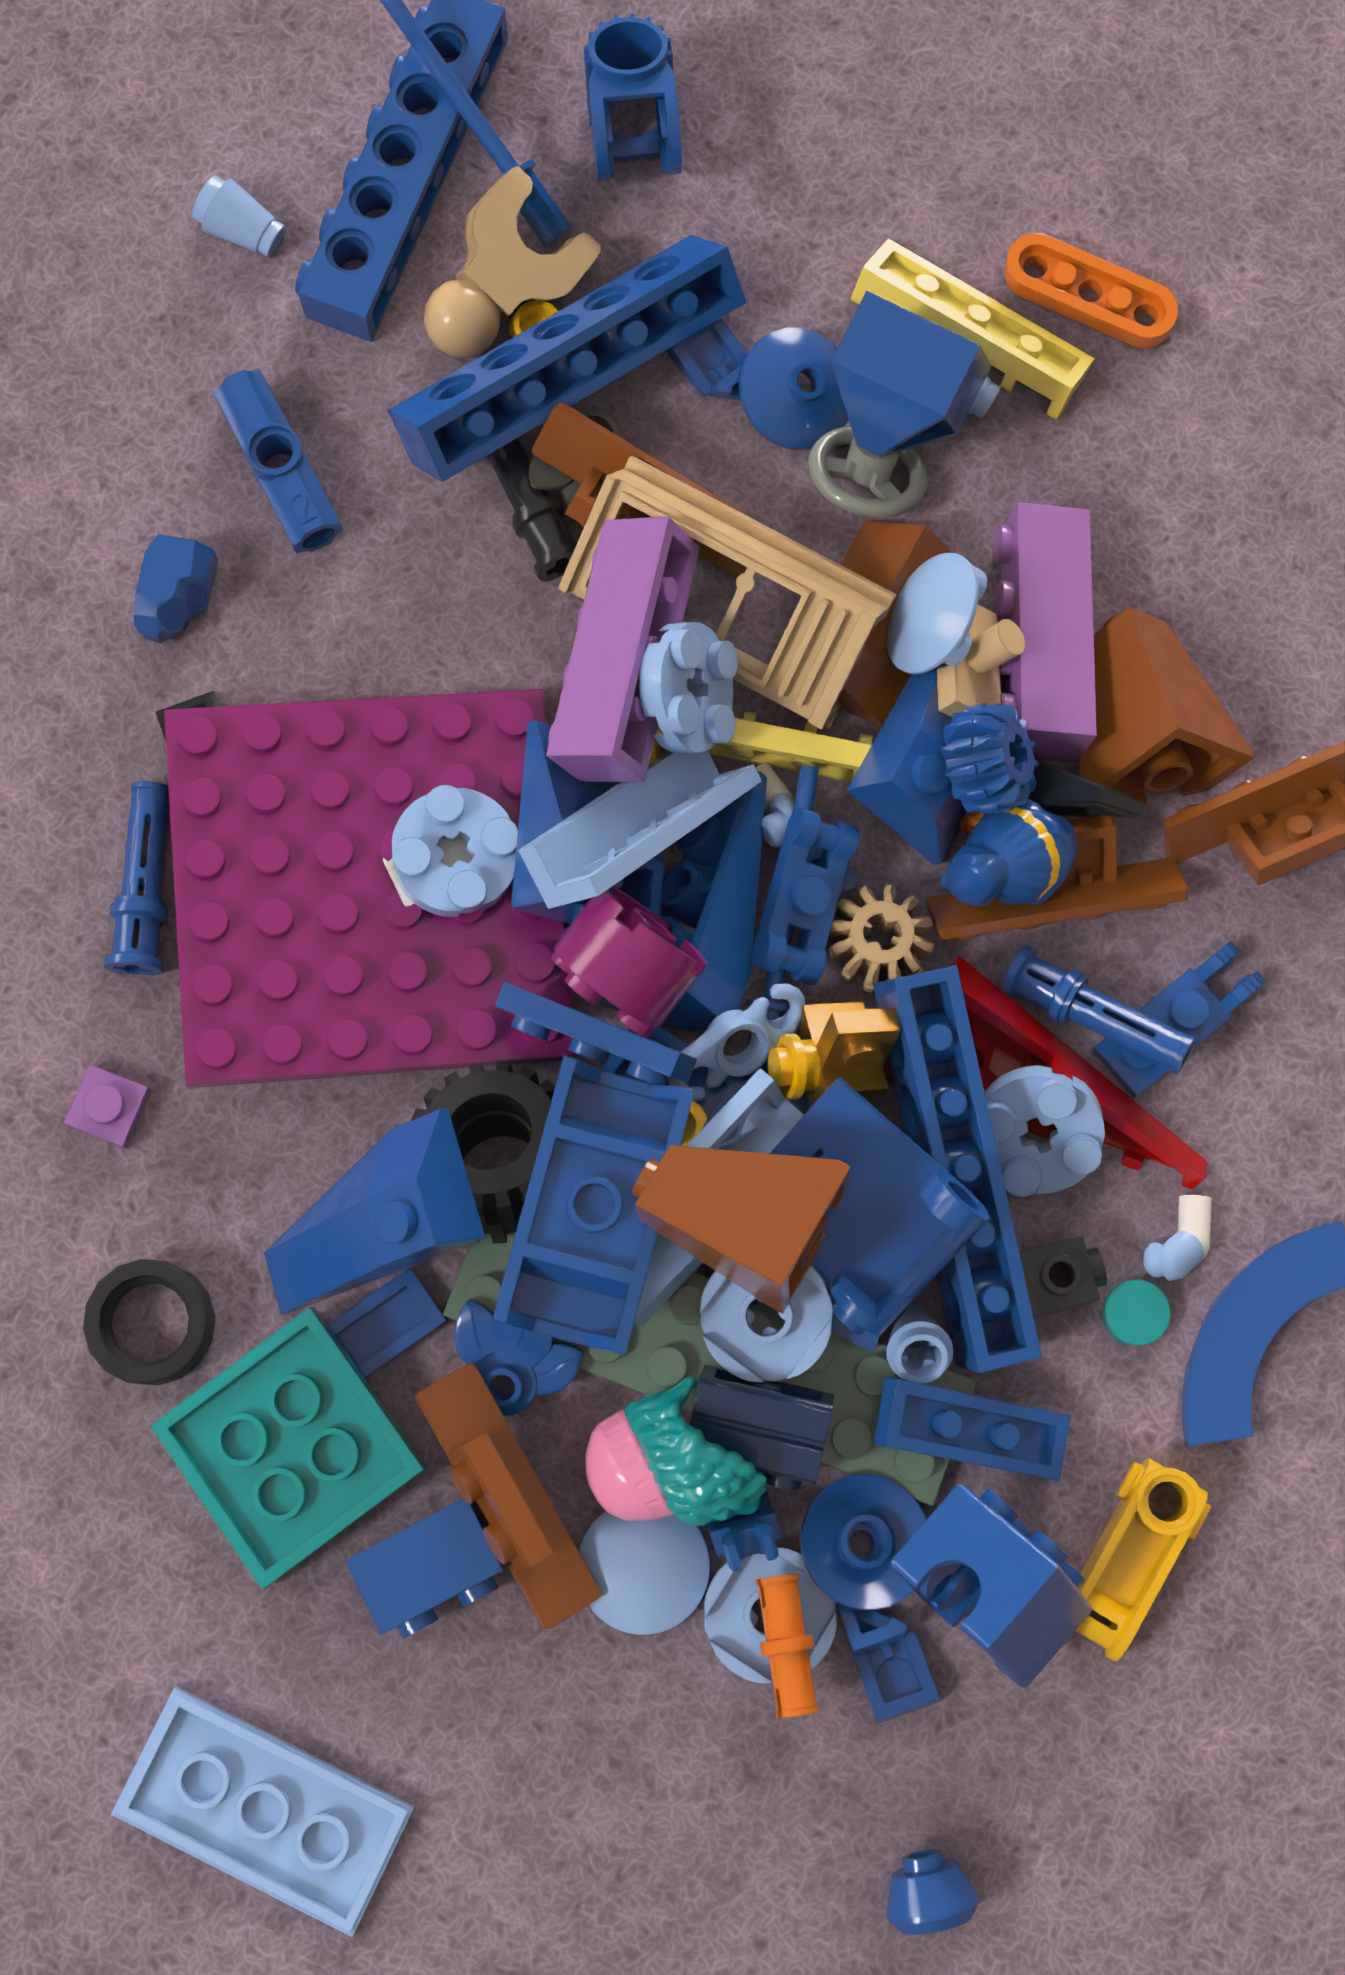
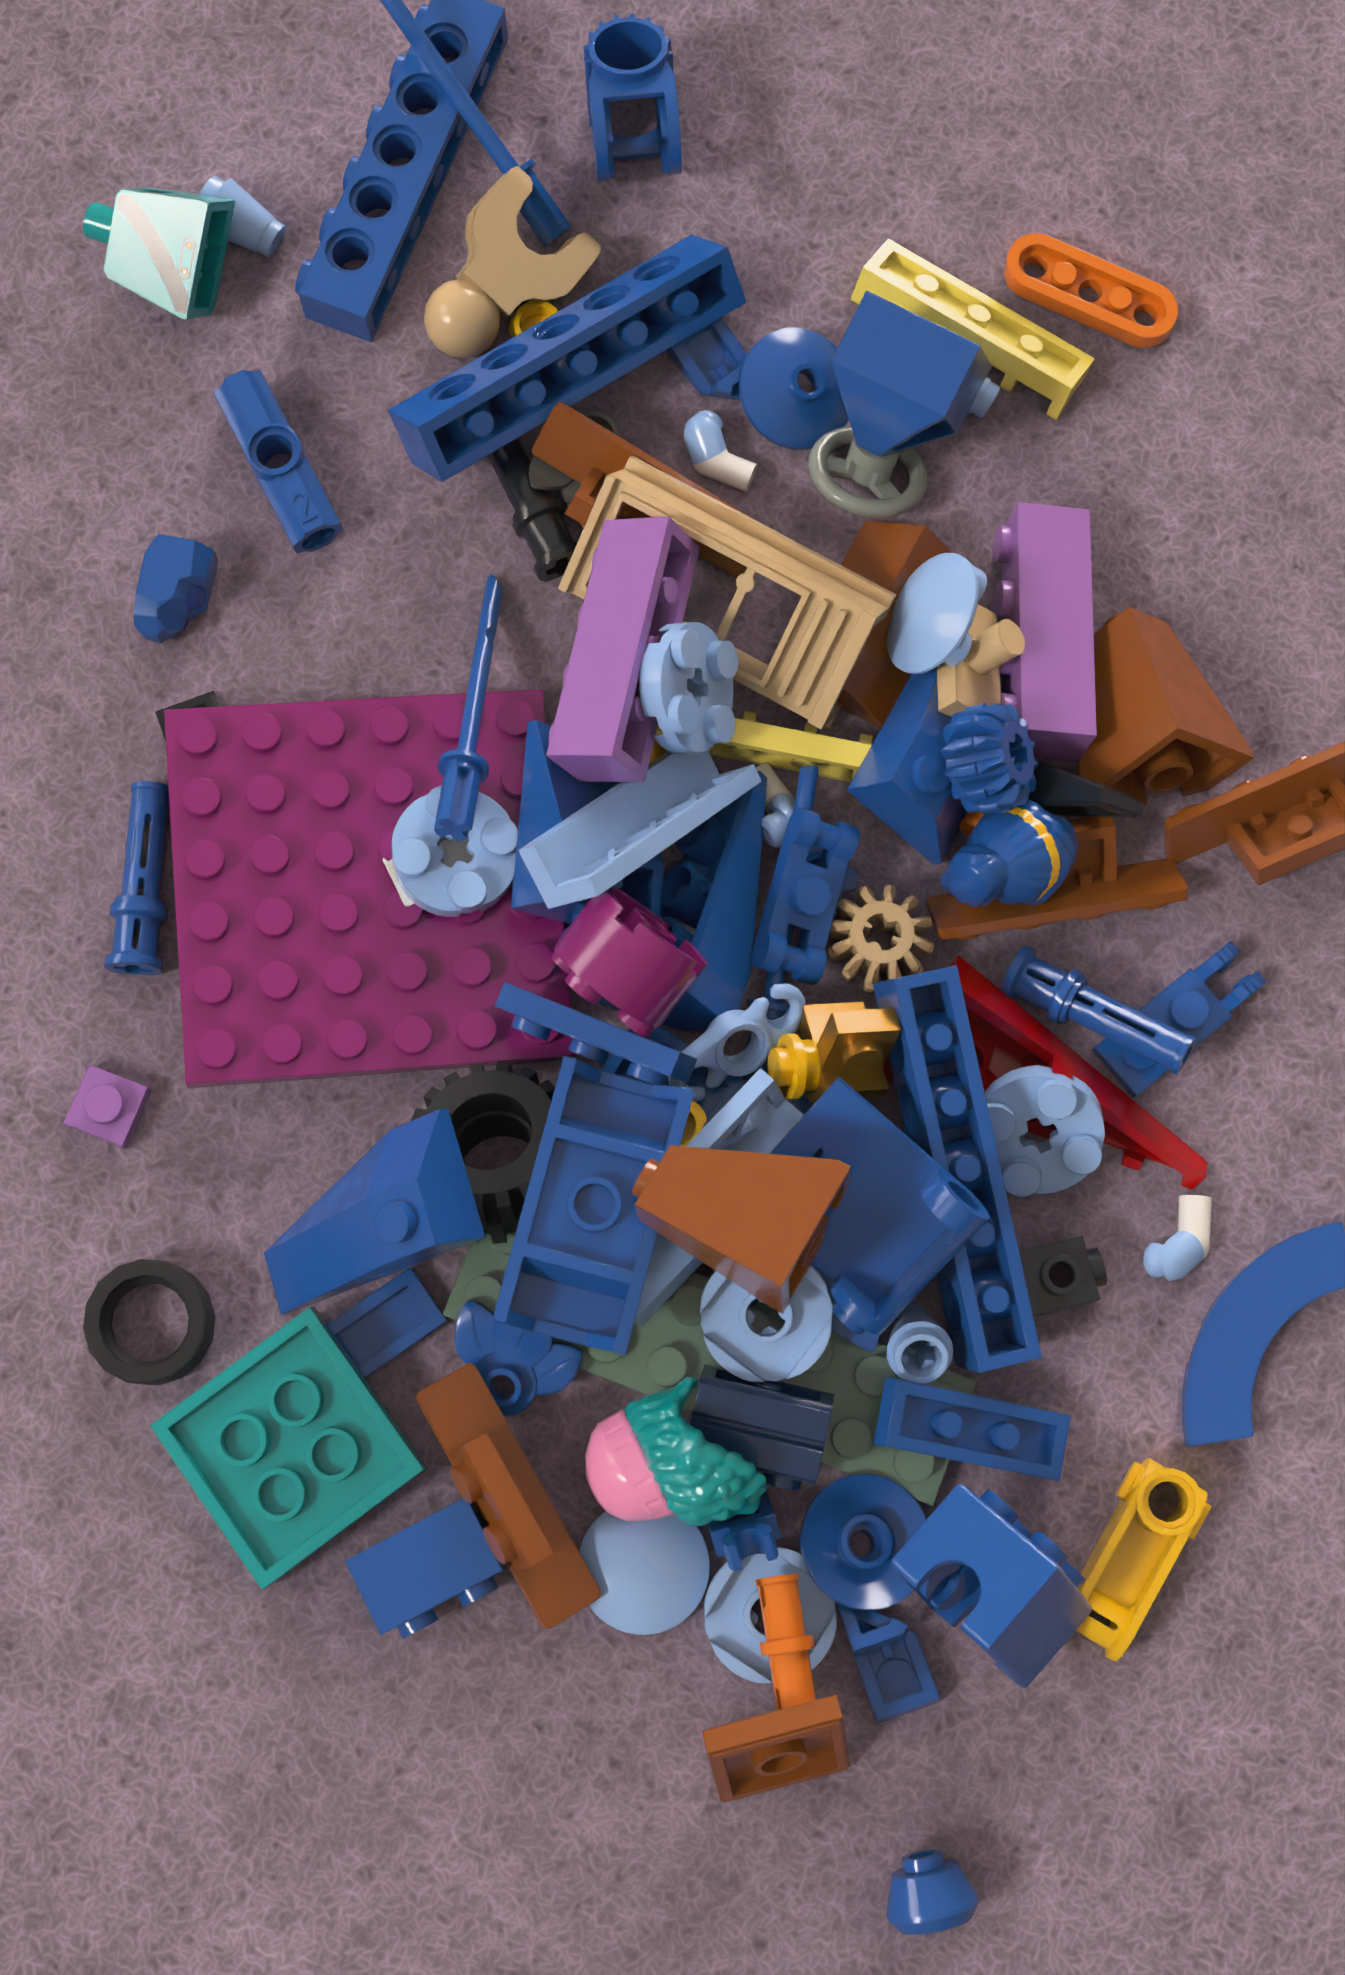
(164, 245): none -> torso
(263, 1811): light blue tile -> none
(463, 767): none -> blue piece
(710, 454): none -> arm
(777, 1749): none -> dark orange tile
(1136, 1313): teal tile -> none

